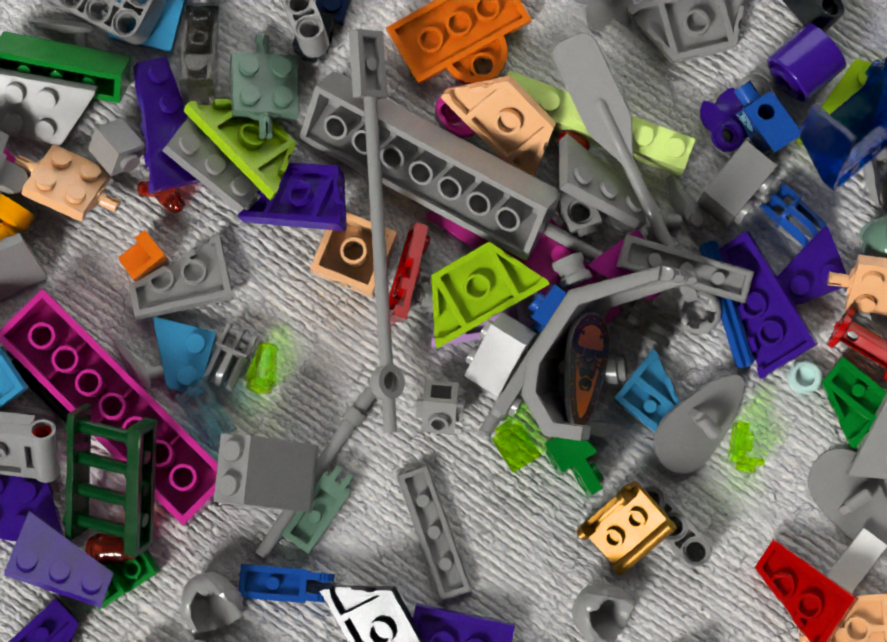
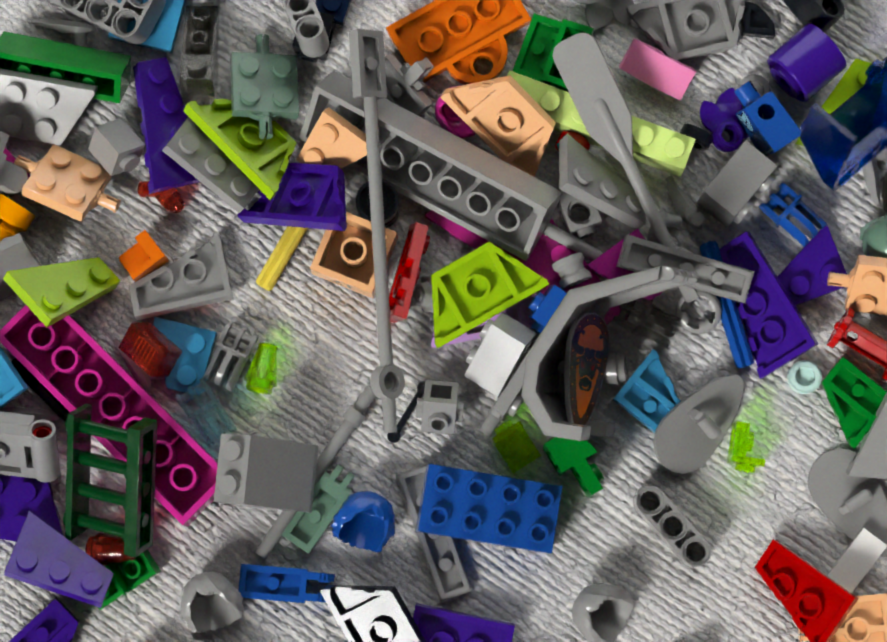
(62, 287): none -> lime wing
(150, 349): none -> clear red piece
(280, 257): none -> light yellow axle
(333, 142): none -> light nougat wing
(365, 521): none -> blue hair
(390, 203): none -> black wheel
(395, 437): none -> black hinge
(406, 84): none -> light grey hinge
(489, 508): none -> blue brick
(536, 52): none -> green brick
(627, 527): piece -> none
(657, 69): none -> bright pink slope
(703, 138): none -> black tile
(756, 22): none -> black tile

